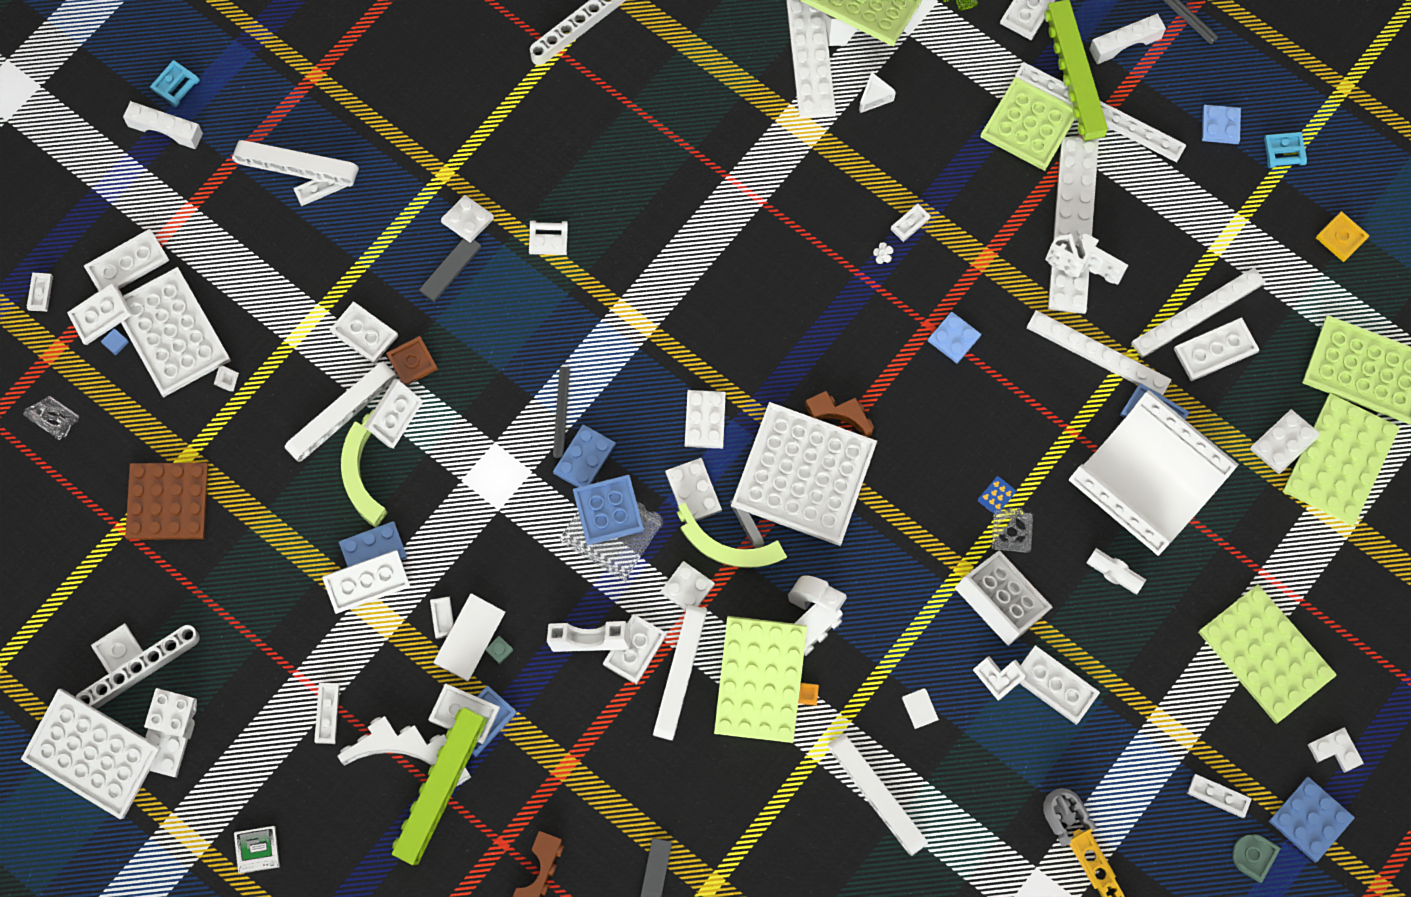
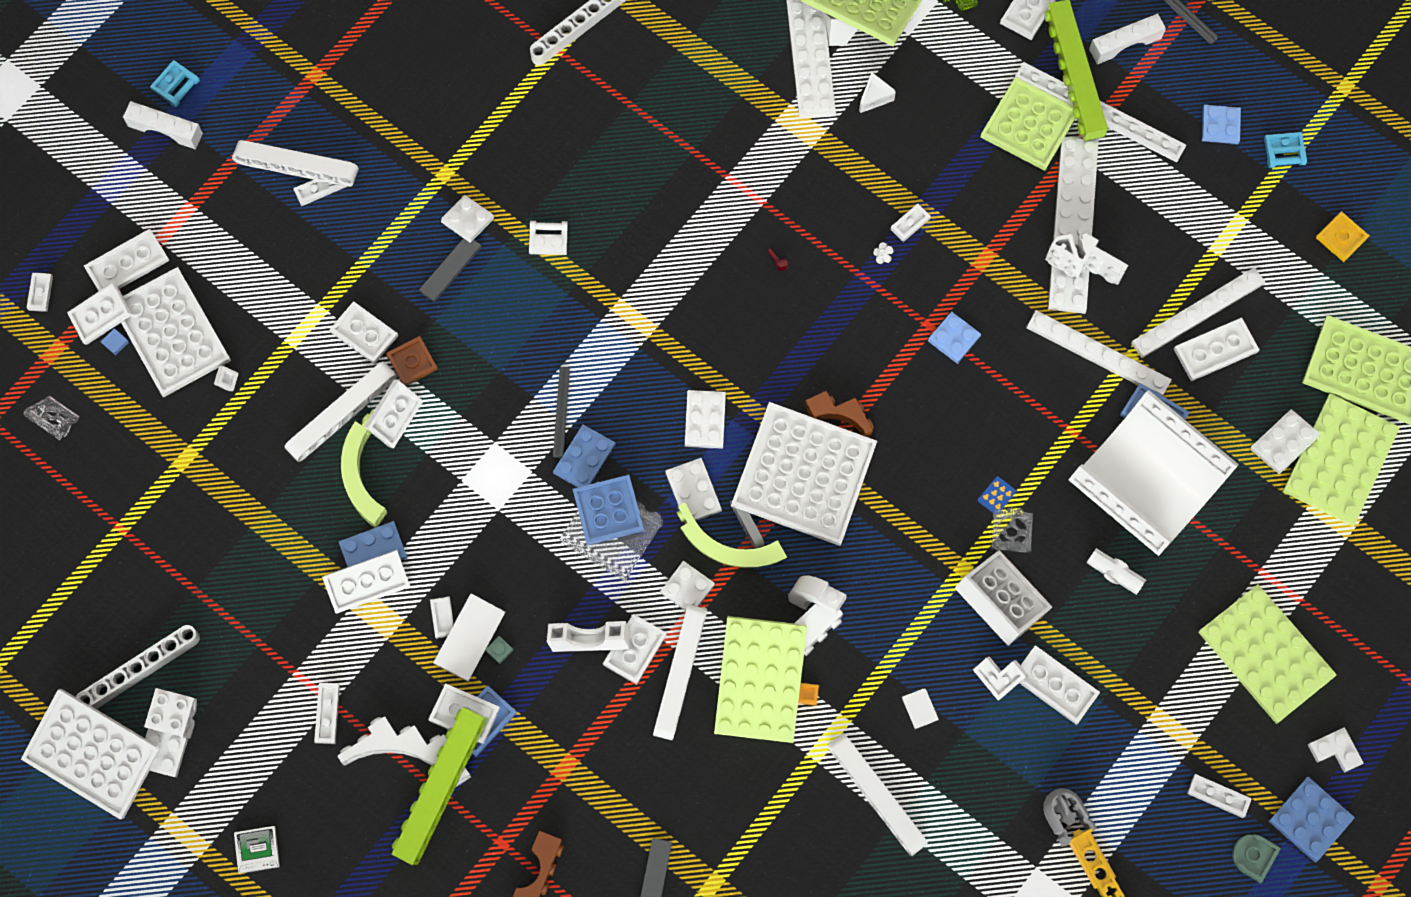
(117, 648): white tile -> none
(167, 501): dark orange plate -> none
(780, 264): none -> dark red hand

